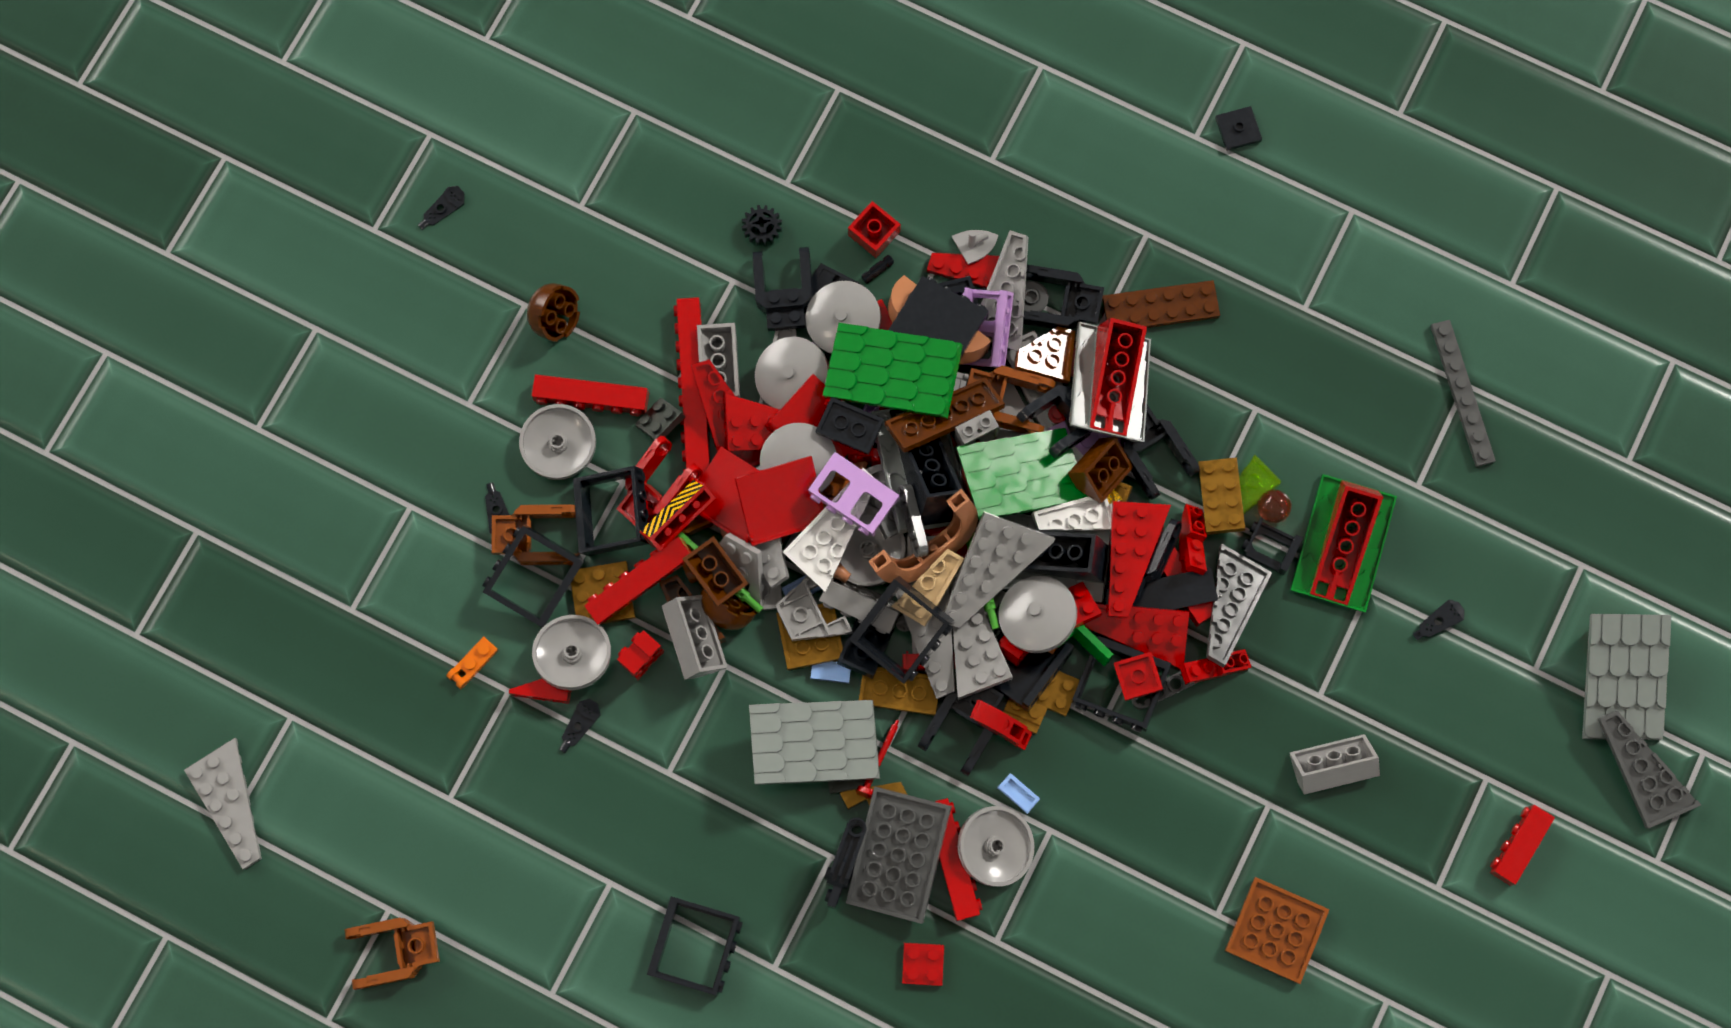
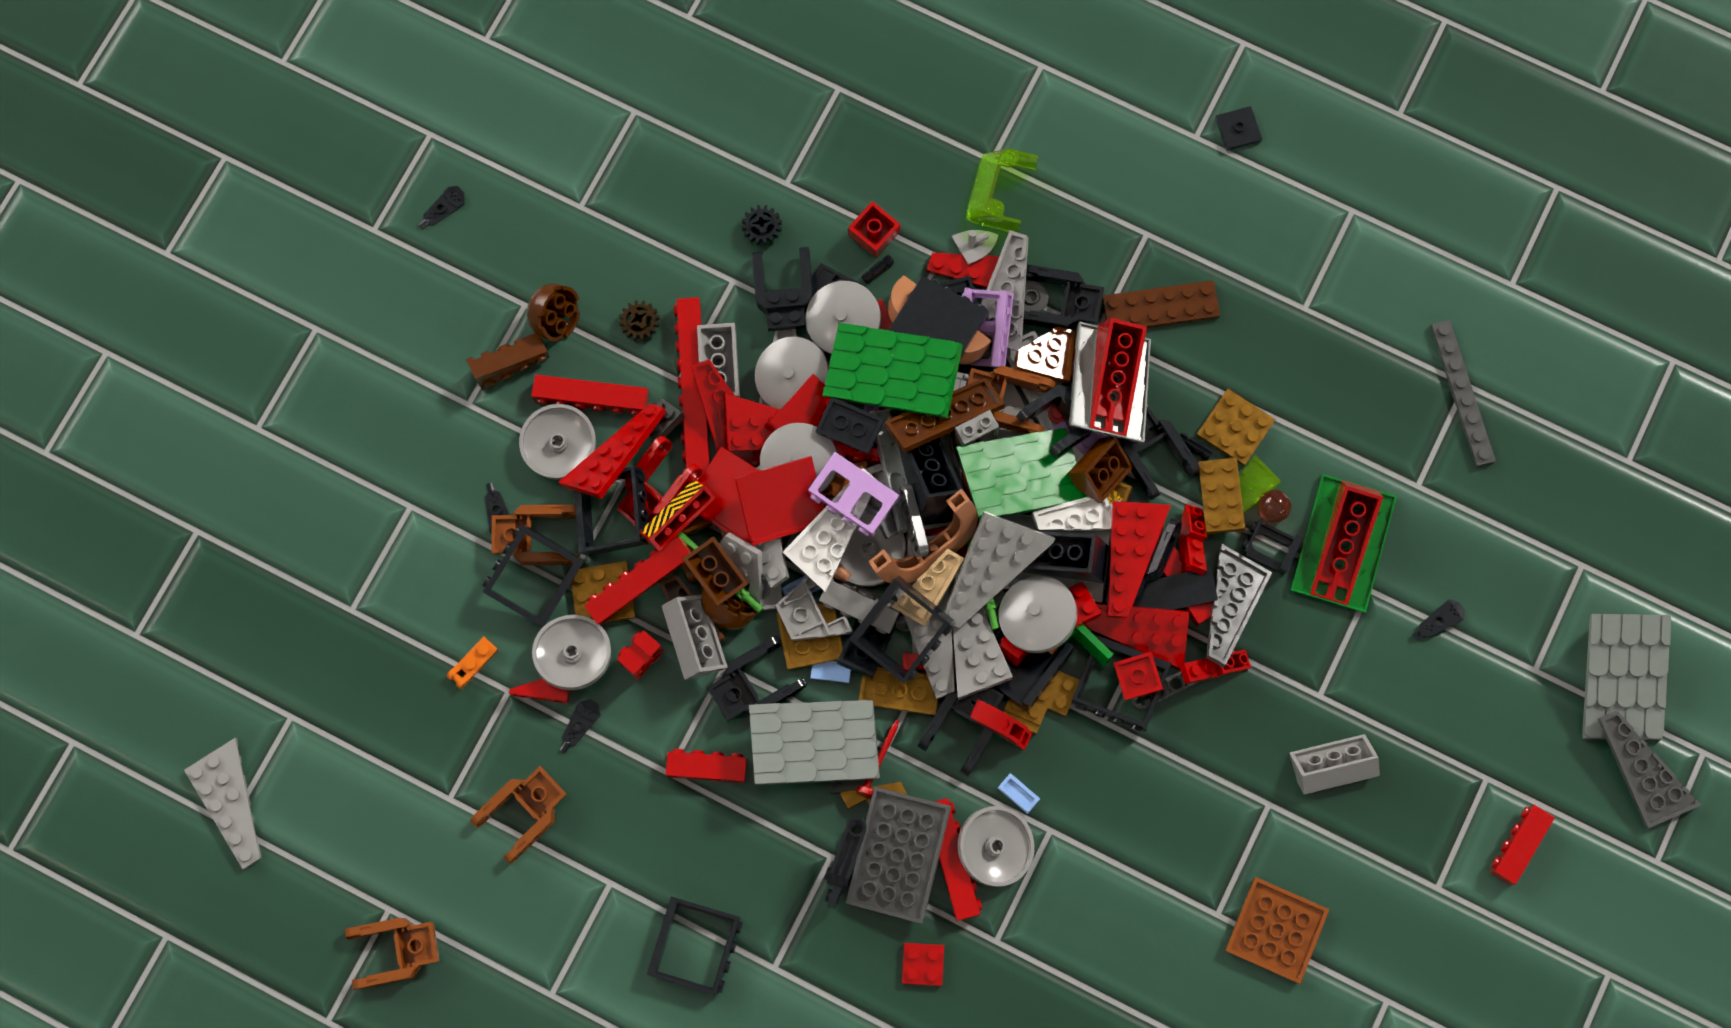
(508, 360): none -> reddish brown wedge
(538, 795): none -> dark orange plate
(606, 463): none -> red wing
(645, 316): none -> dark brown gear
(706, 767): none -> red brick
(735, 692): none -> black plate
(982, 207): none -> clear neon green windscreen
(1196, 446): none -> black axle
(1235, 427): none -> pearl gold plate

